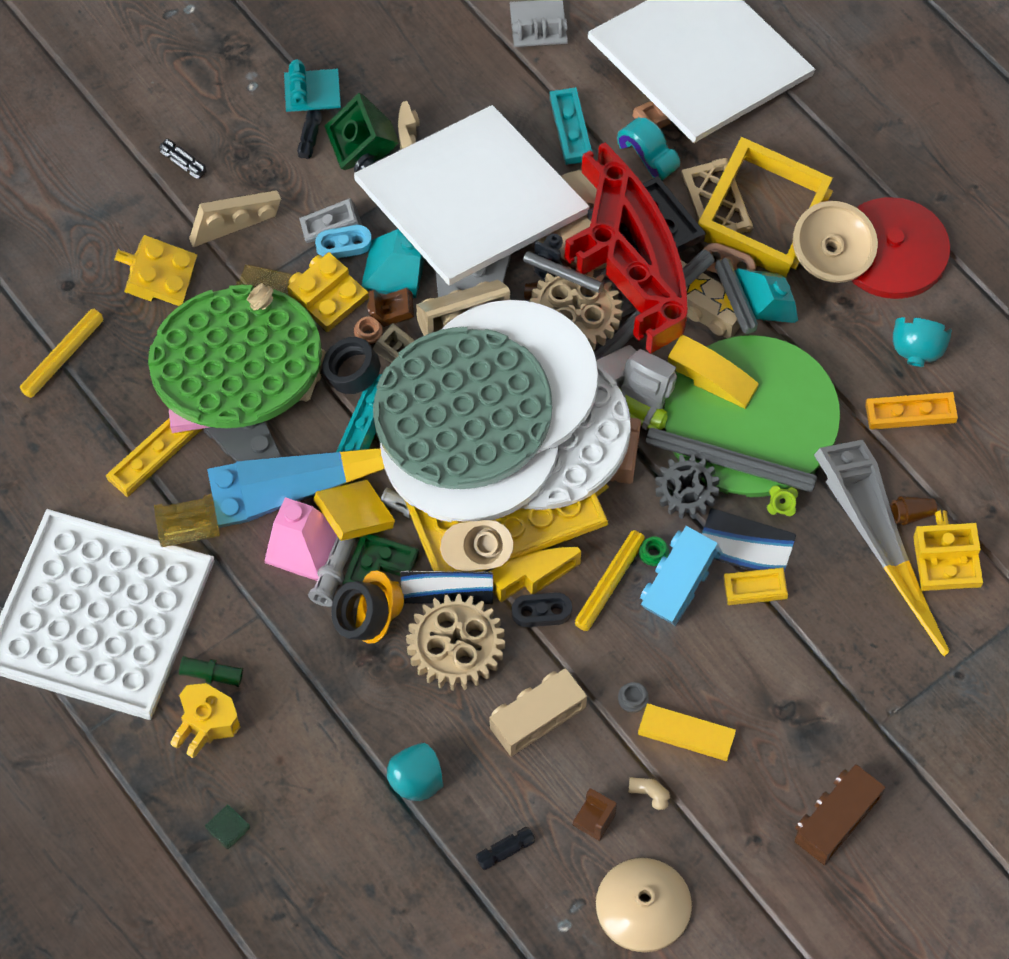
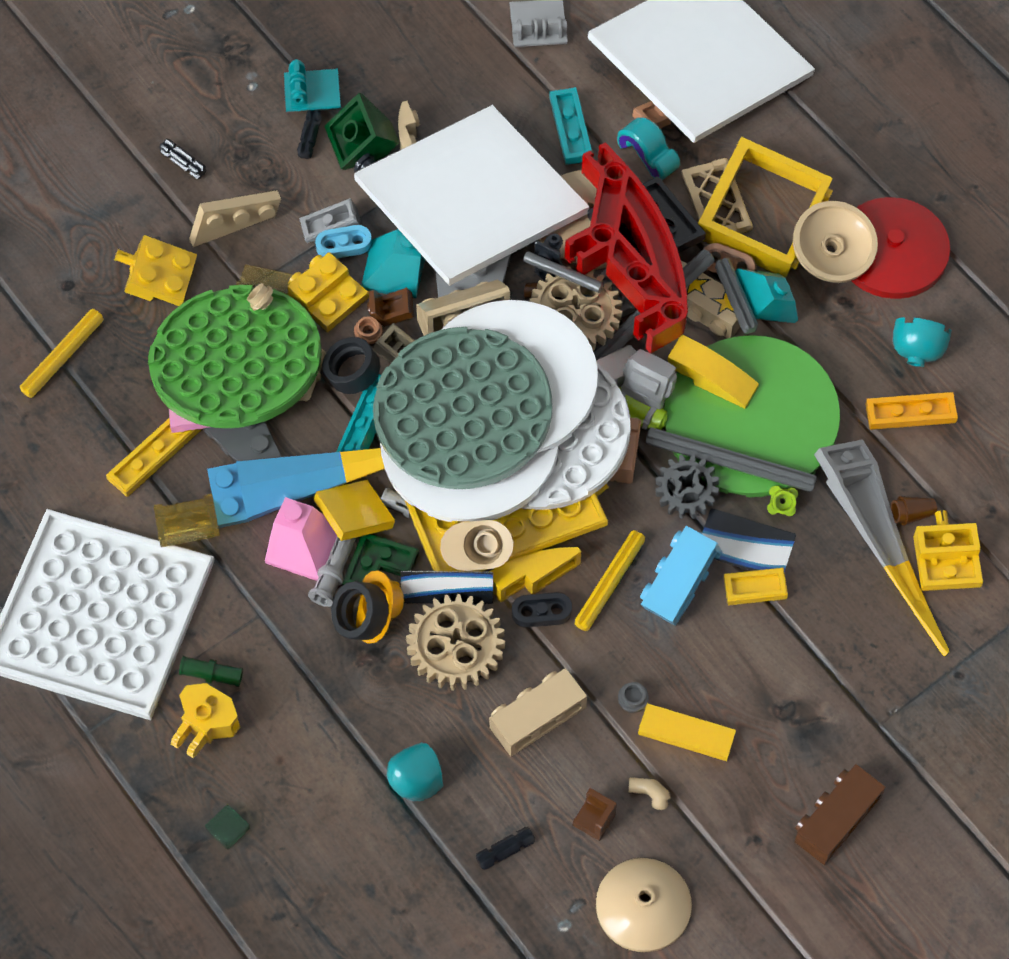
(653, 543): green plate -> none

